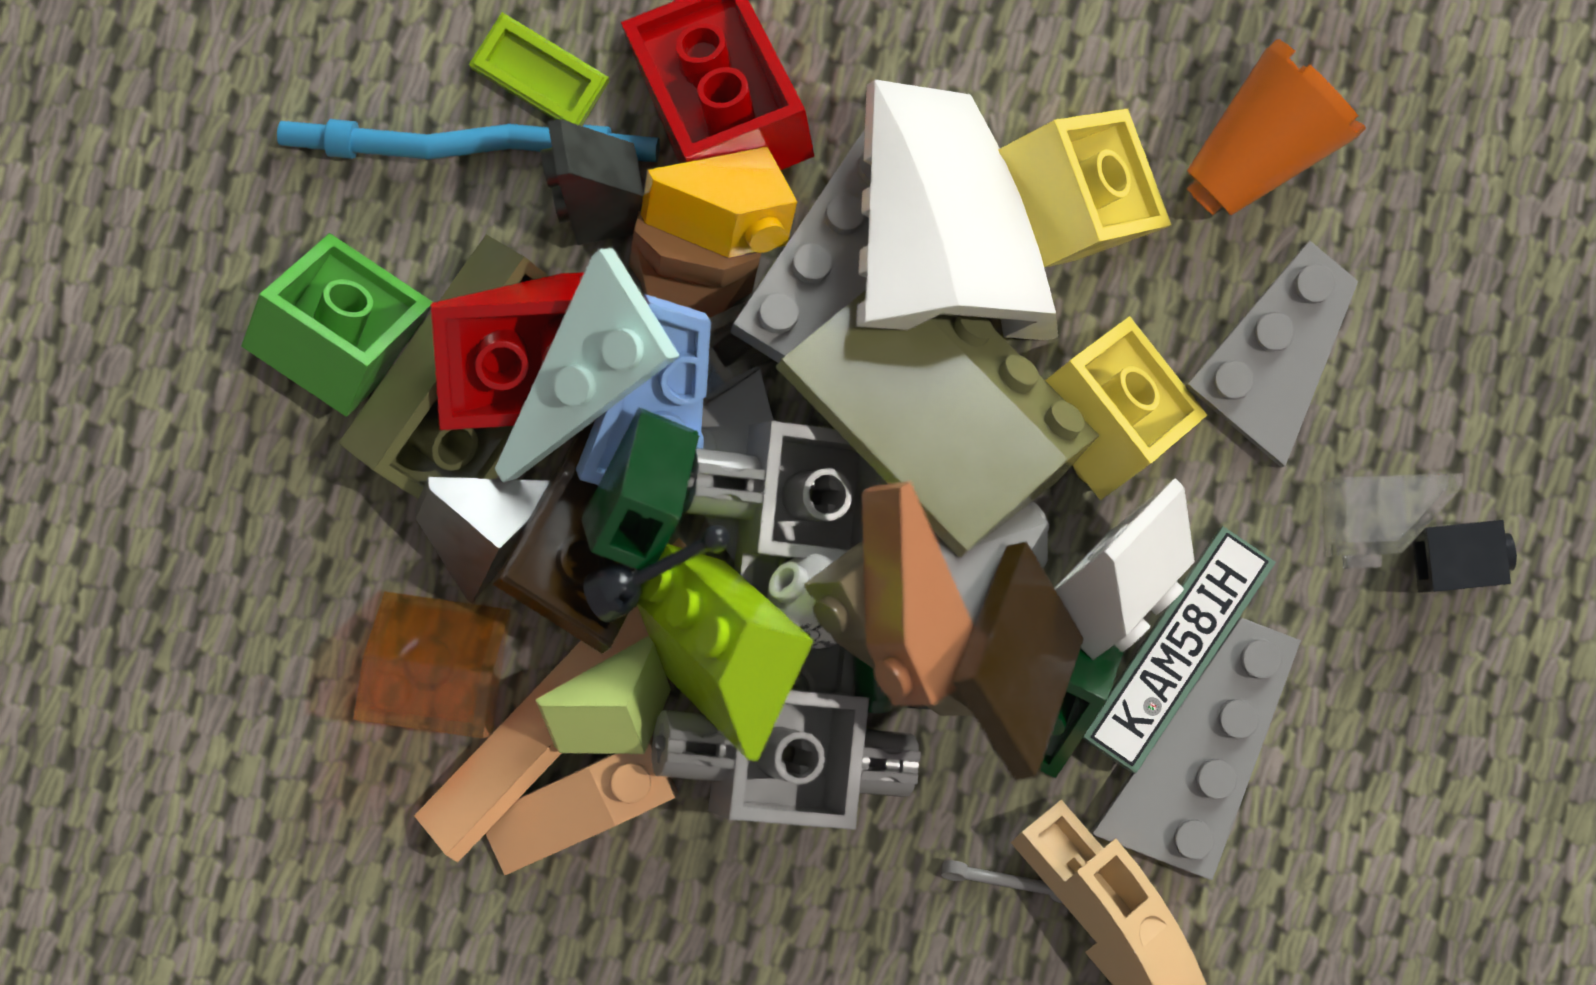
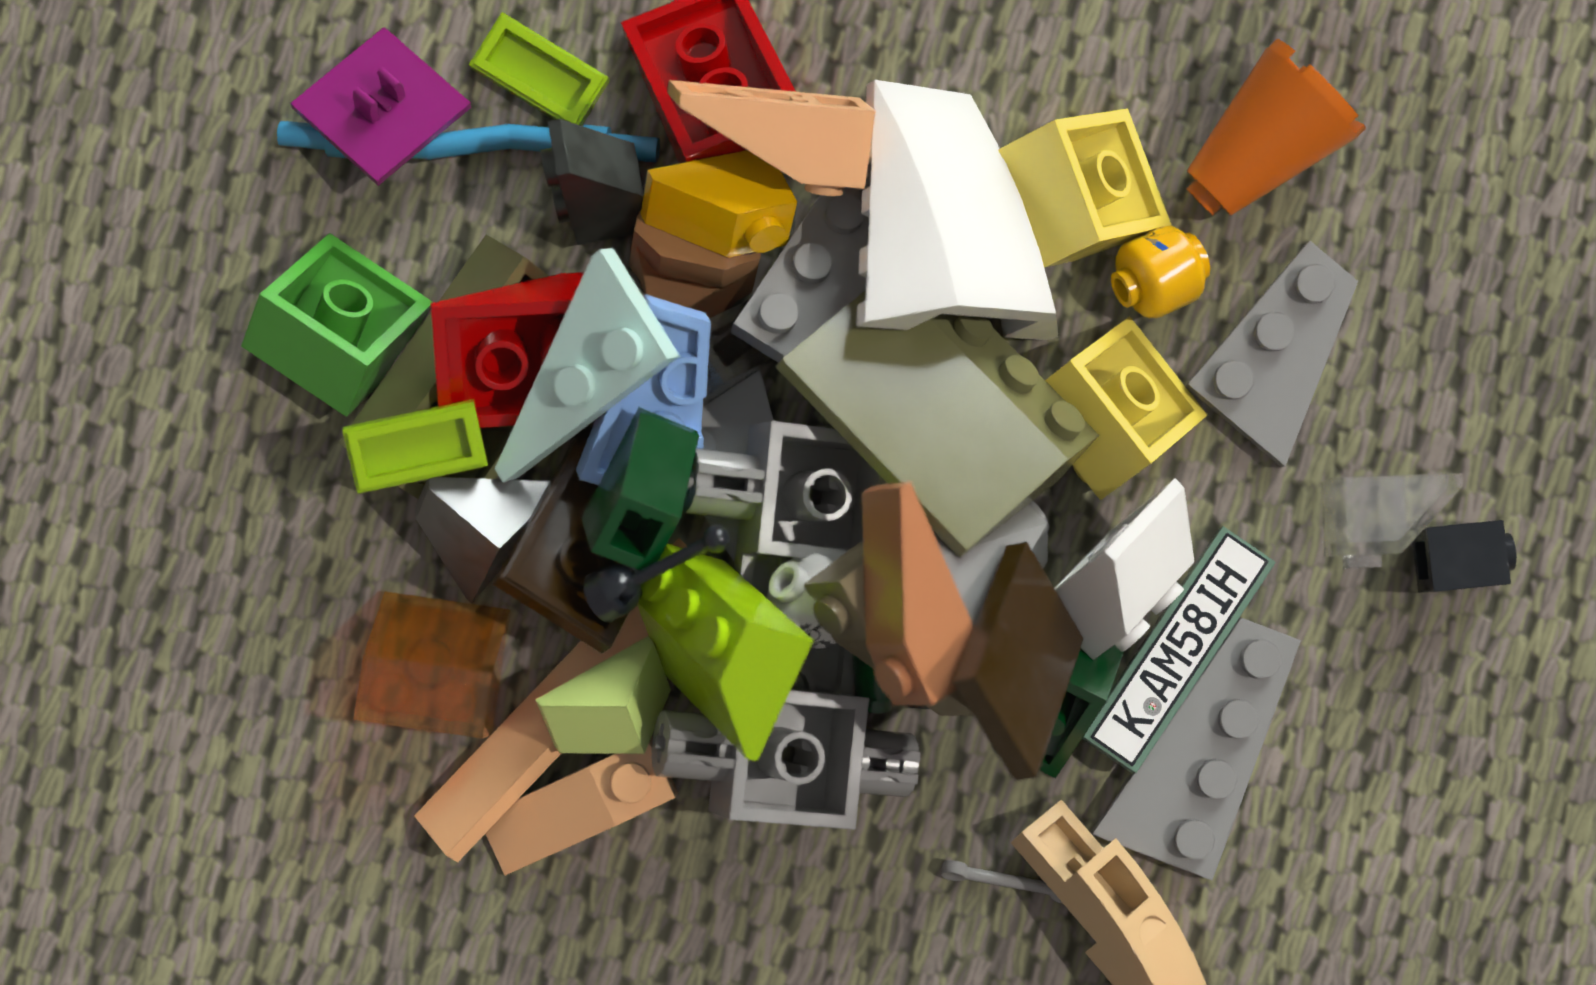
(381, 105): none -> magenta piece
(415, 446): none -> lime tile
(805, 135): none -> light nougat slope
(1160, 271): none -> yellow head

